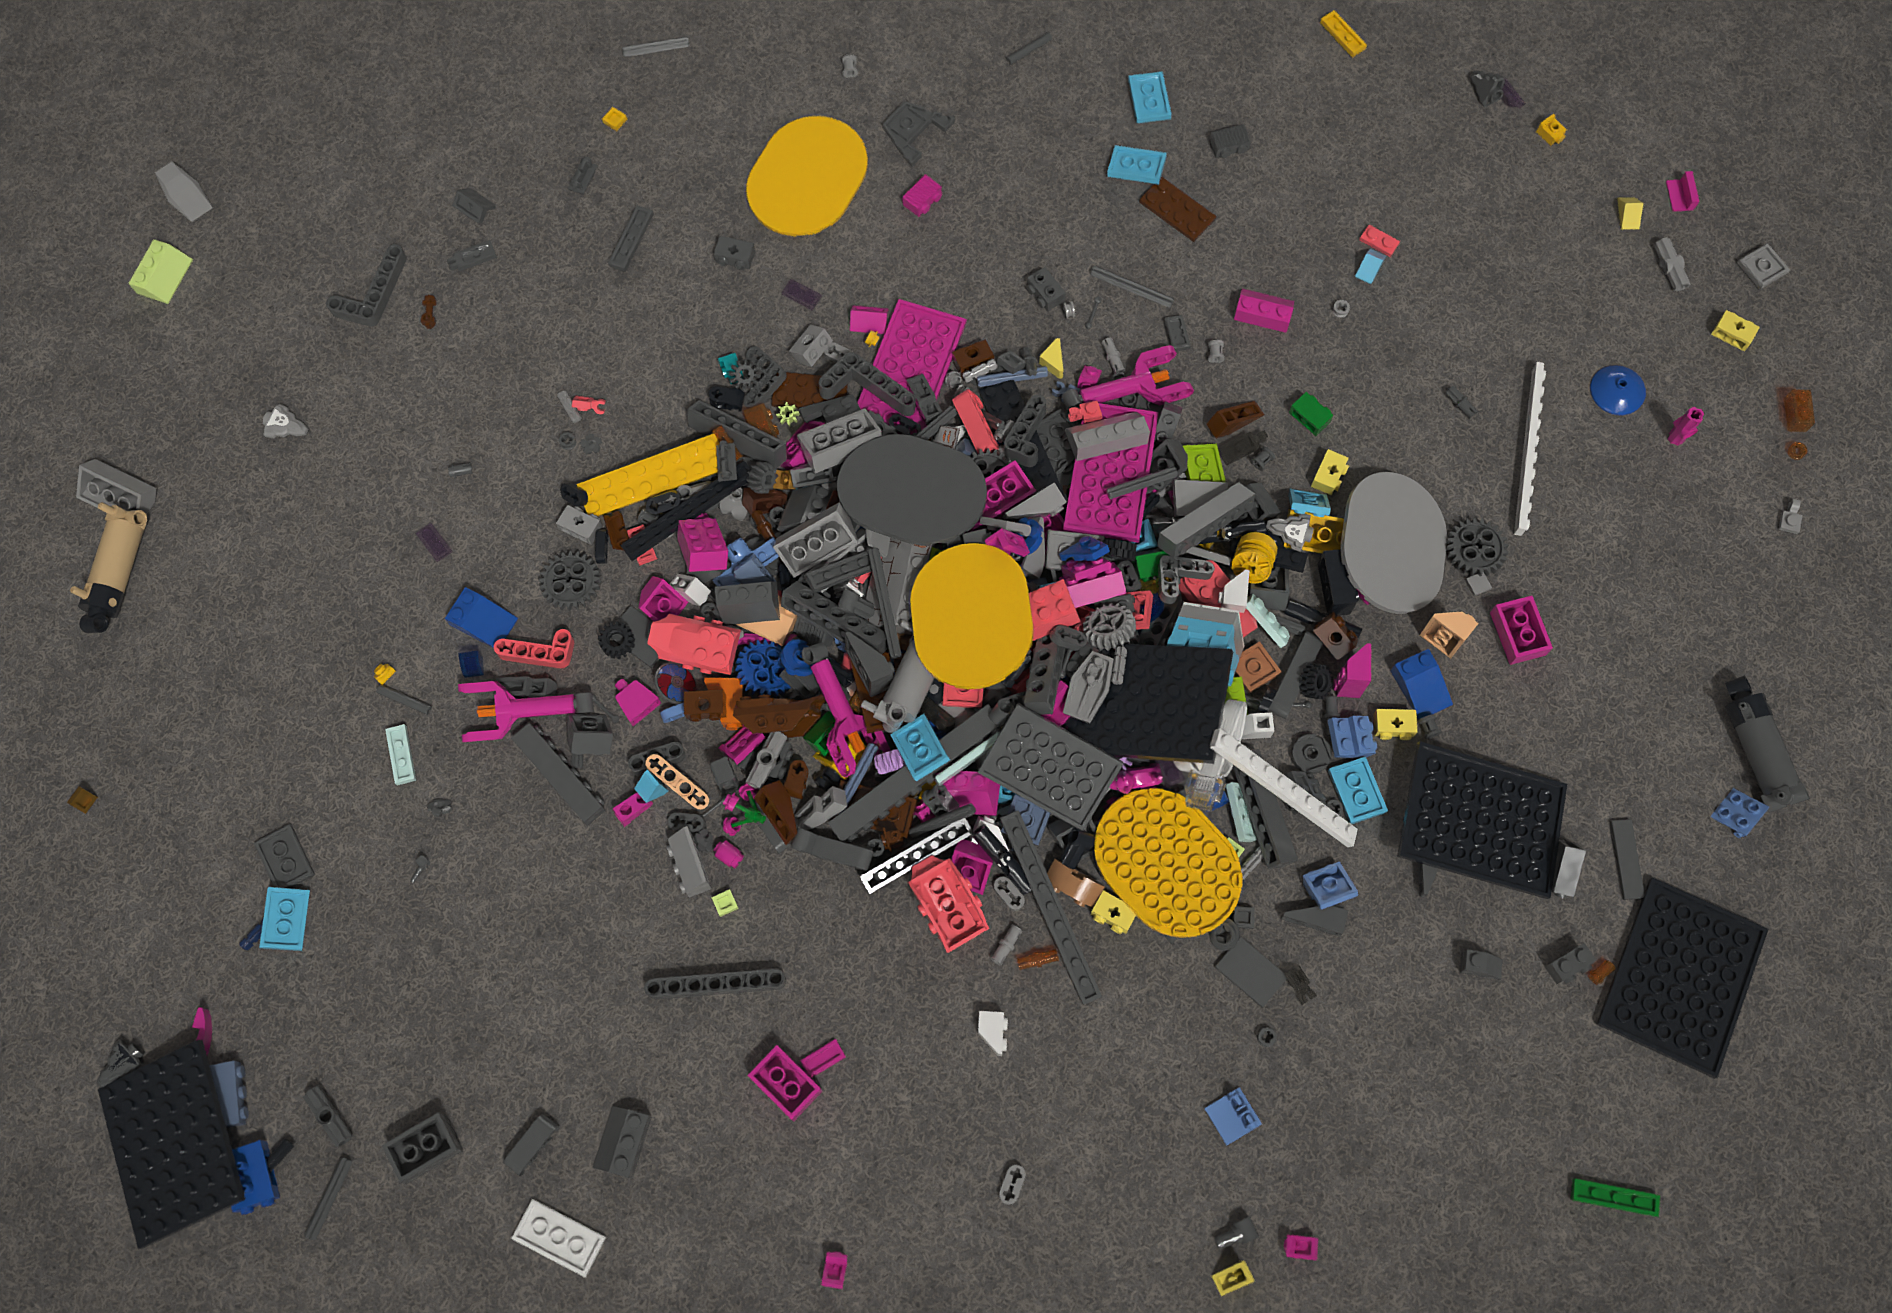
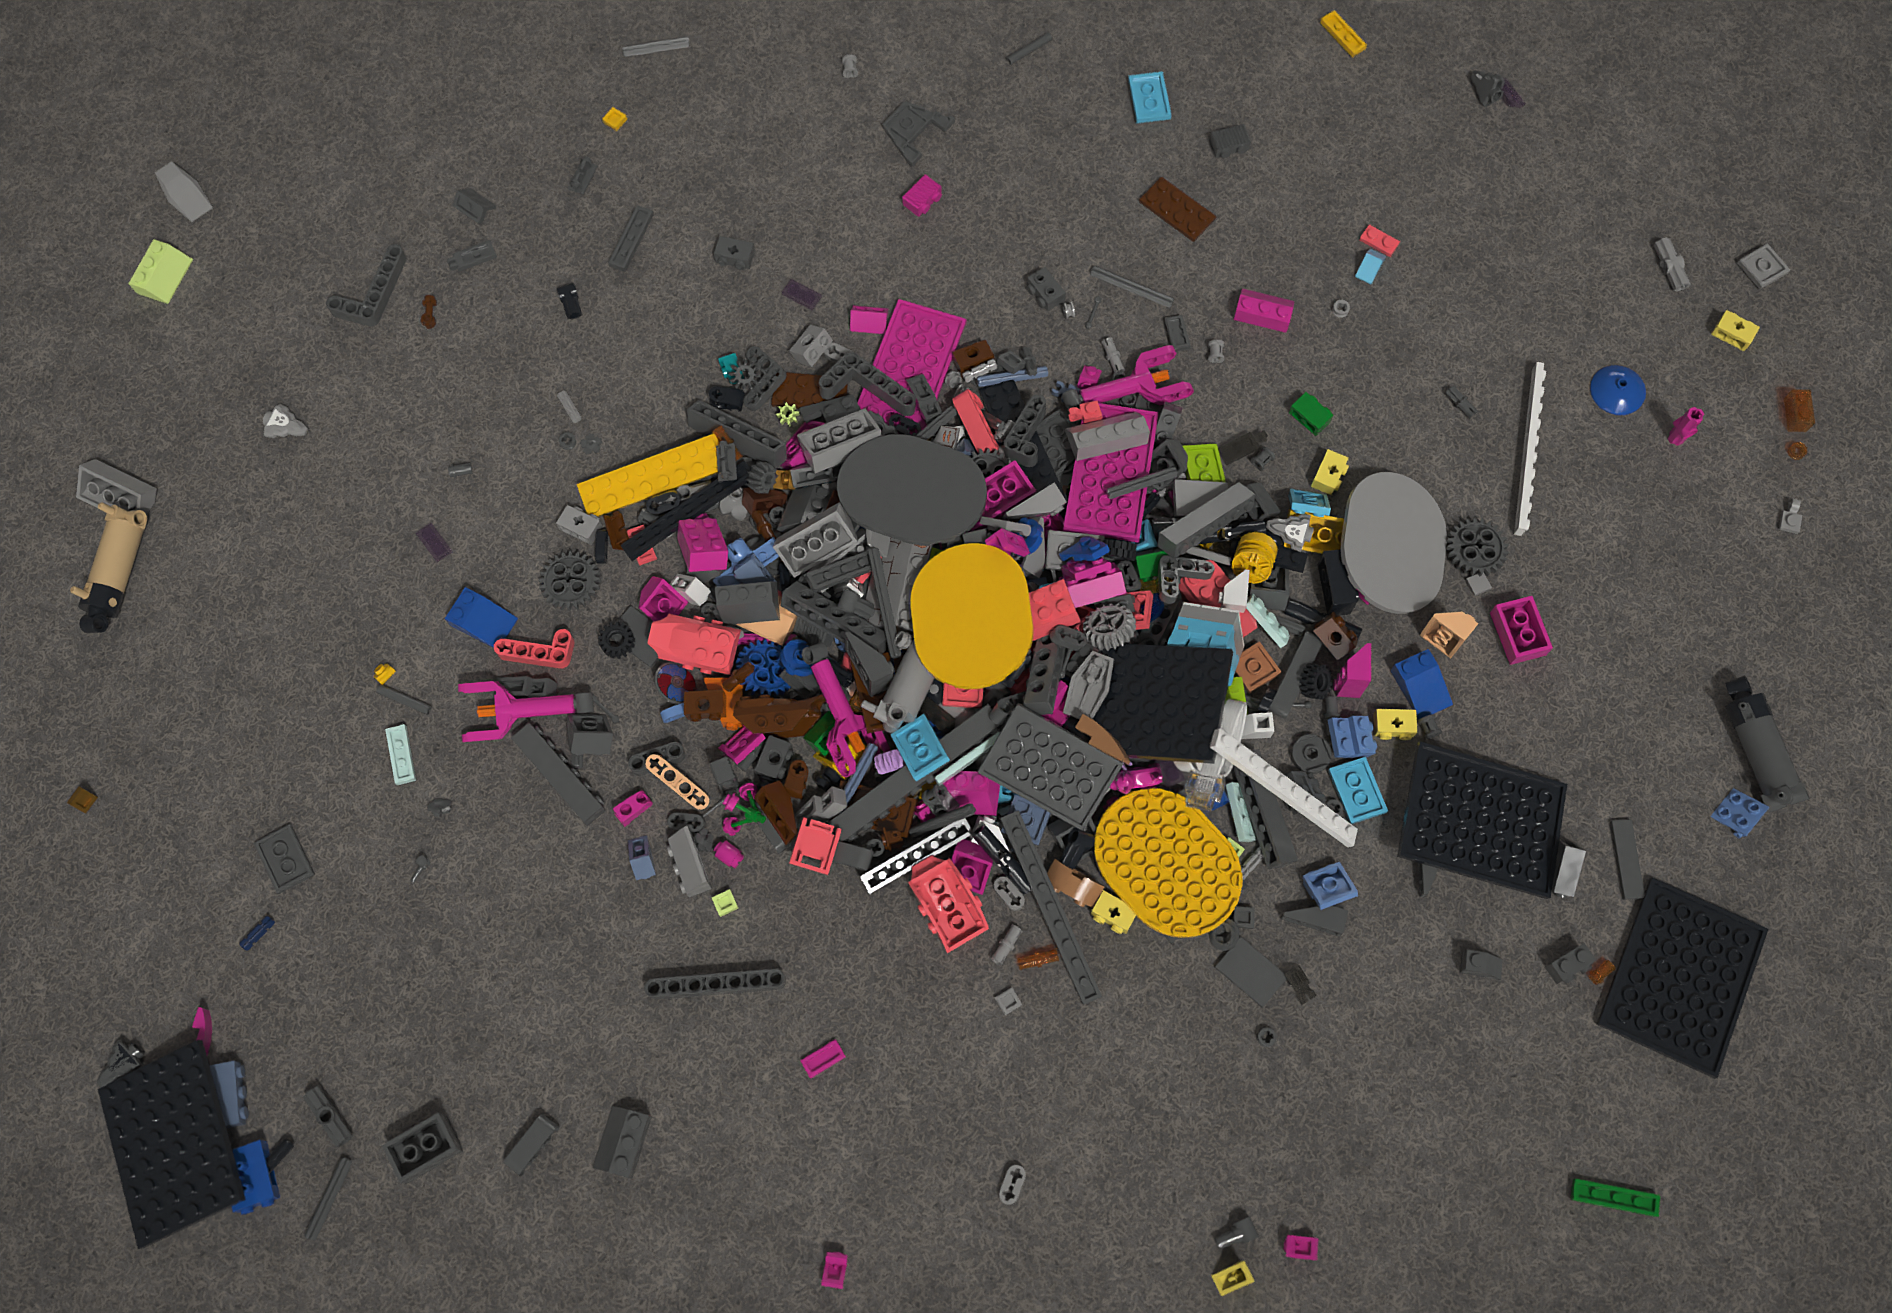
(284, 919): medium azure plate -> none
(471, 664): clear blue brick -> none
(558, 1238): white tile -> none
(570, 300): none -> black piece
(574, 494): black beam -> none
(585, 403): coral plate -> none
(635, 700): dark pink torso -> none
(641, 858): none -> sand blue slope
(650, 787): medium azure slope -> none
(738, 676): none -> reddish brown axle
(761, 419): clear orange brick -> none
(762, 770): light grey piece -> none
(785, 1083): dark pink brick -> none
(807, 176): yellow tile -> none
(815, 842): none -> coral container
(872, 338): yellow plate -> none
(902, 640): none -> light grey plate
(991, 1030): white slope -> none
(1008, 1001): none -> light grey tile
(1053, 359): light yellow slope -> none
(1101, 739): none -> medium nougat slope
(1119, 665): light grey axle -> none
(1136, 164): medium azure plate -> none
(1233, 418): reddish brown slope -> none
(1233, 1116): medium blue hinge -> none
(1551, 130): yellow brick -> none
(1630, 212): light yellow slope -> none
(1683, 193): dark pink panel -> none

